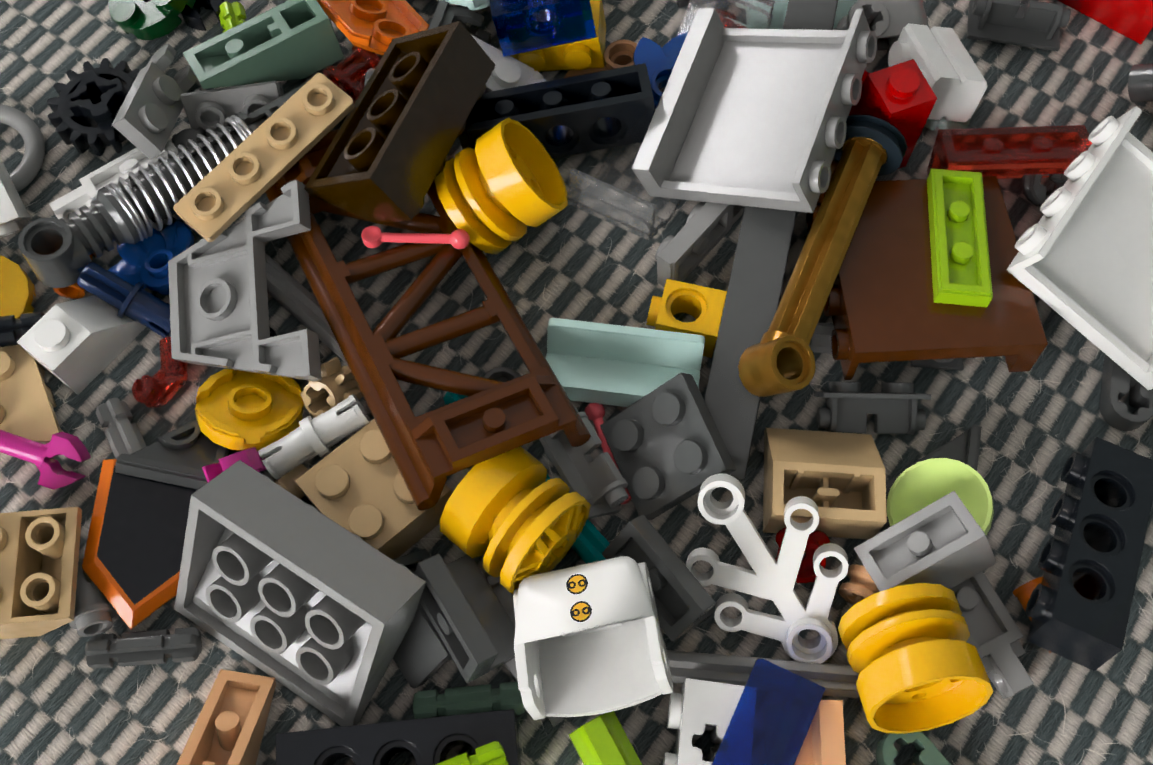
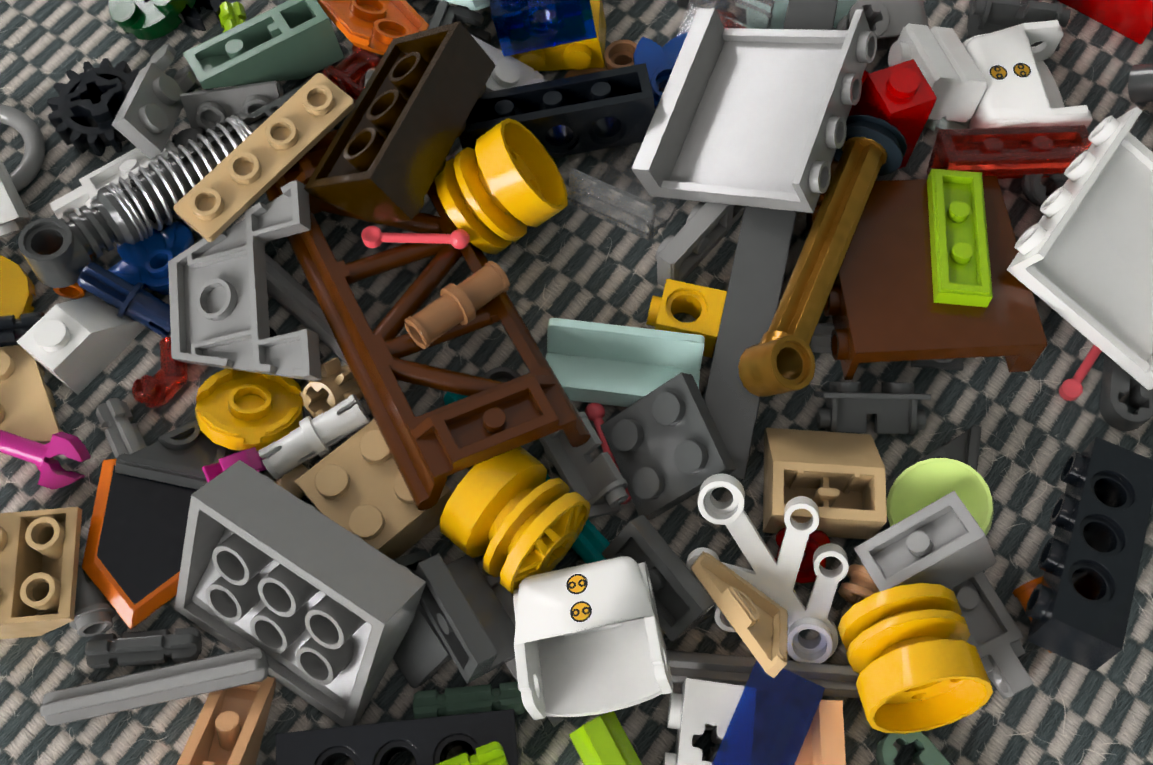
(155, 686): none -> light grey axle
(457, 304): none -> medium nougat pin
(751, 613): none -> tan tile
(1018, 80): none -> white piece
(1072, 388): none -> coral hinge

